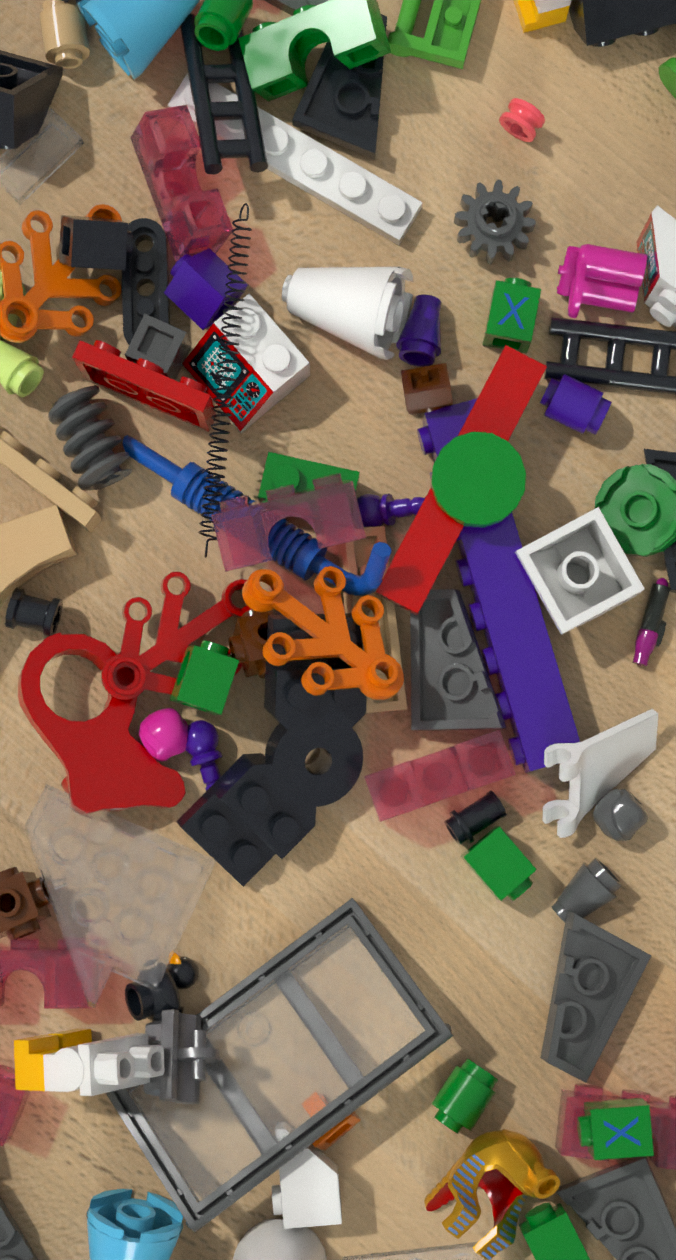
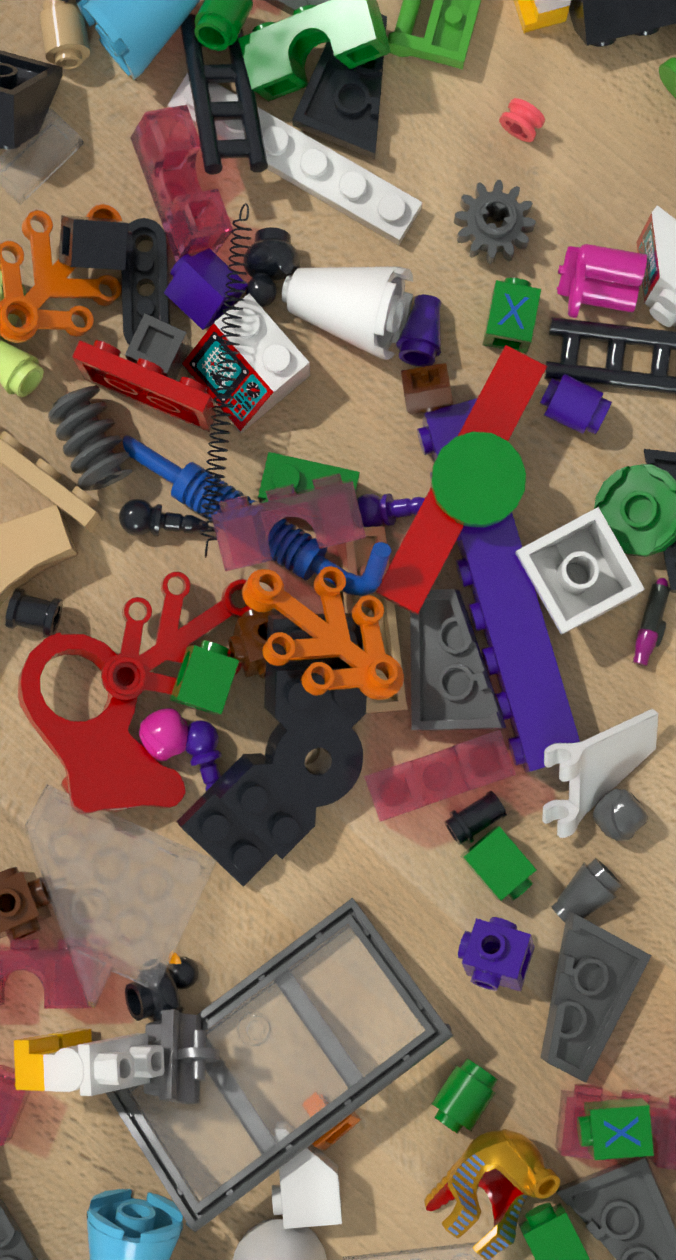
(139, 518): none -> black bar
(269, 260): none -> black animal
(496, 954): none -> dark purple brick

